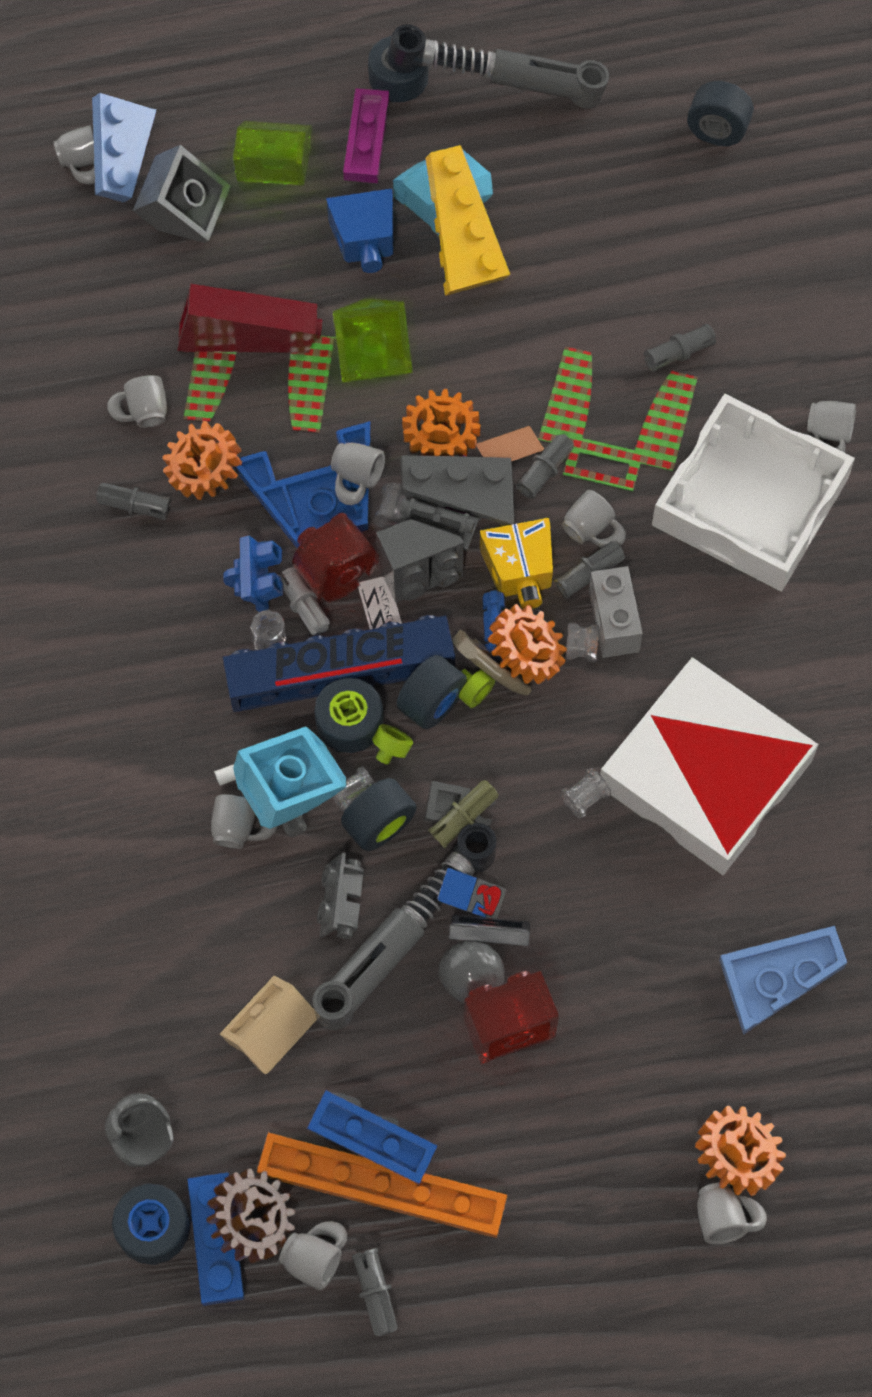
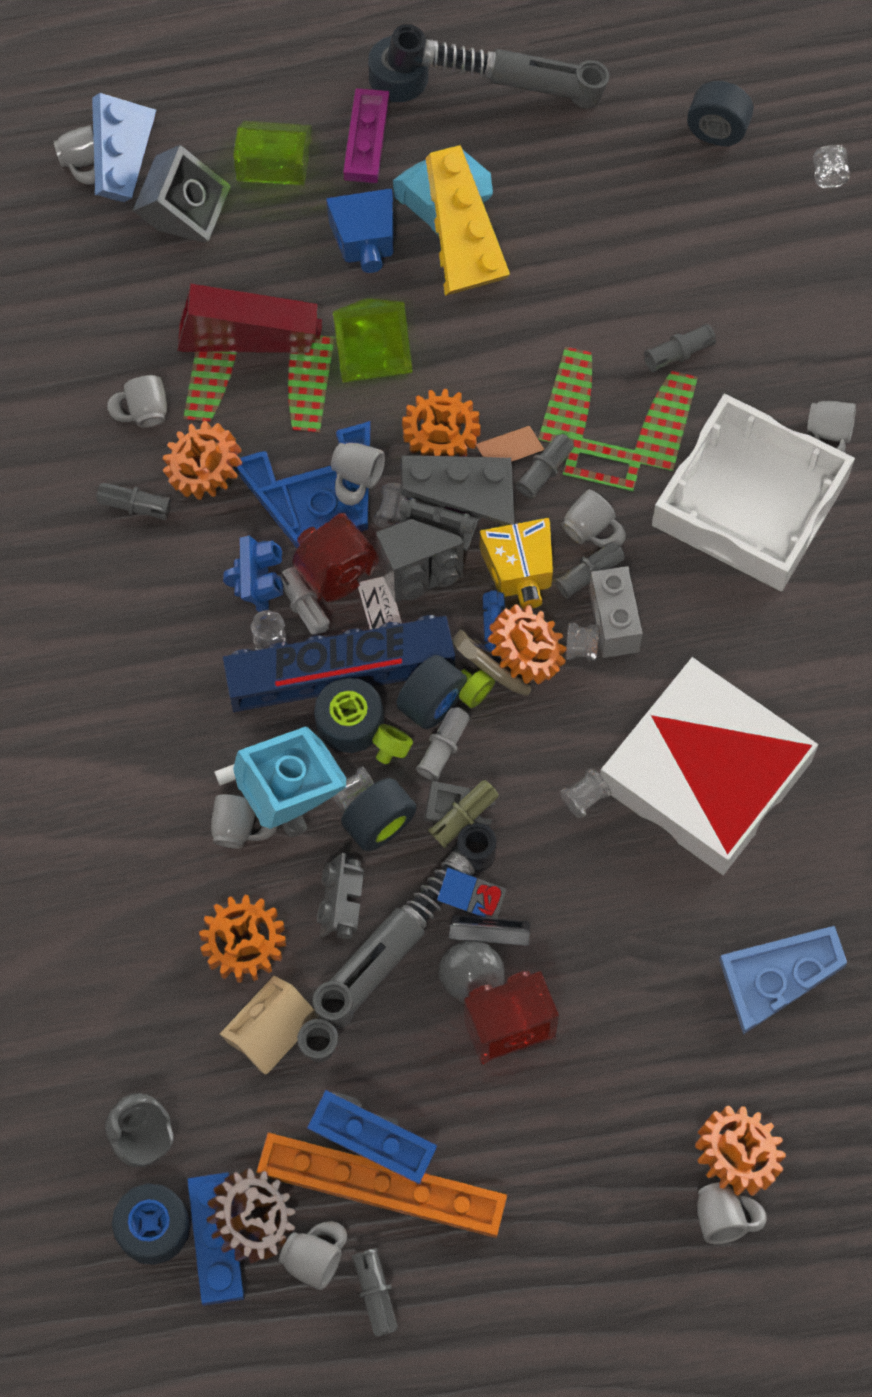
(255, 947): none -> orange gear
(316, 1028): none -> dark grey piece
(443, 744): none -> light grey axle
(831, 166): none -> clear wheel

